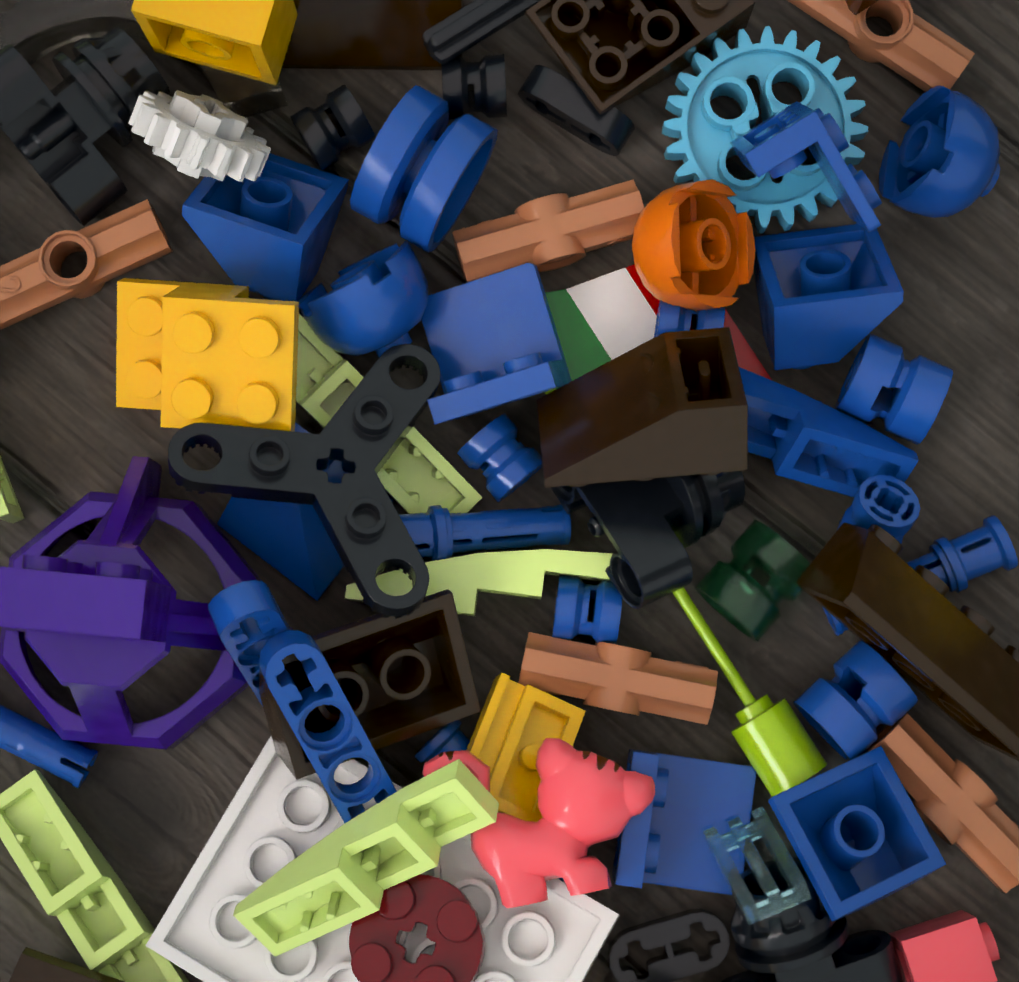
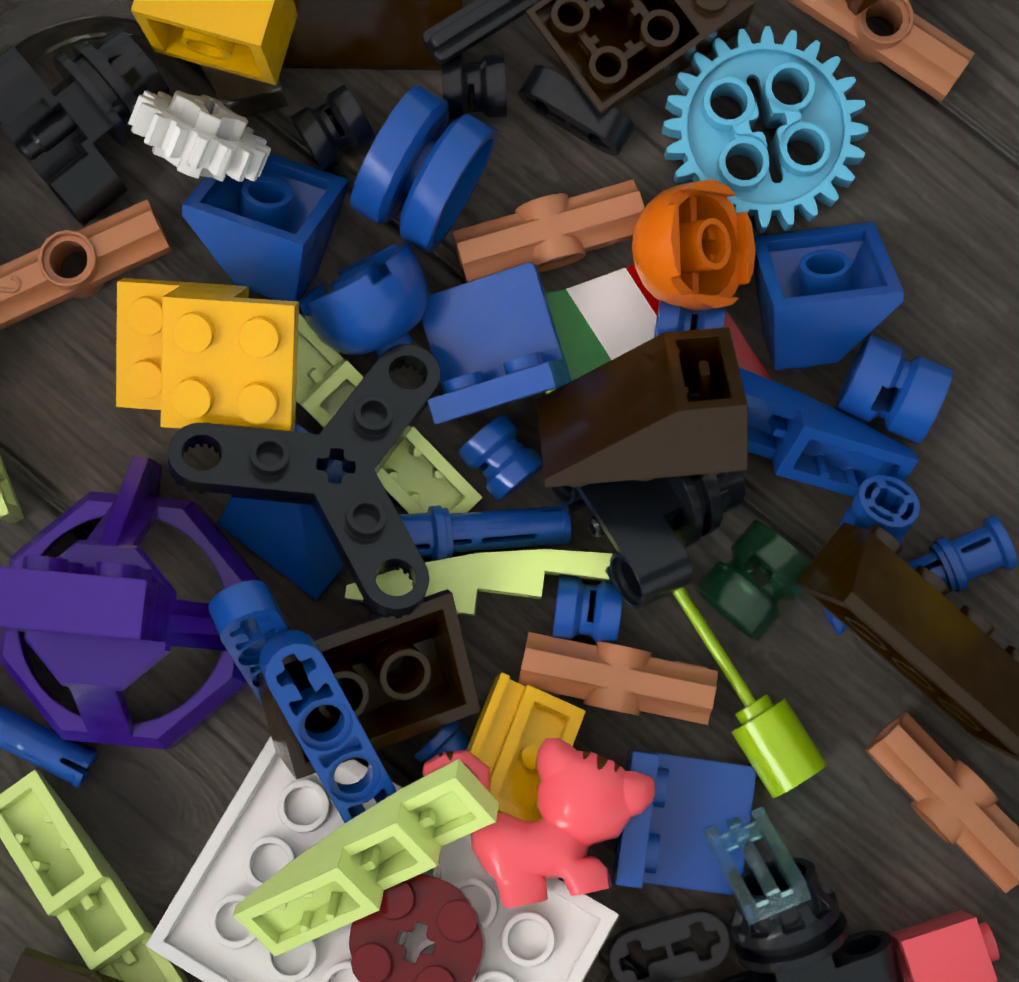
(779, 145): blue bracket -> none
(856, 701): blue wheel -> none
(857, 833): blue slope -> none
(944, 156): blue cylinder -> none

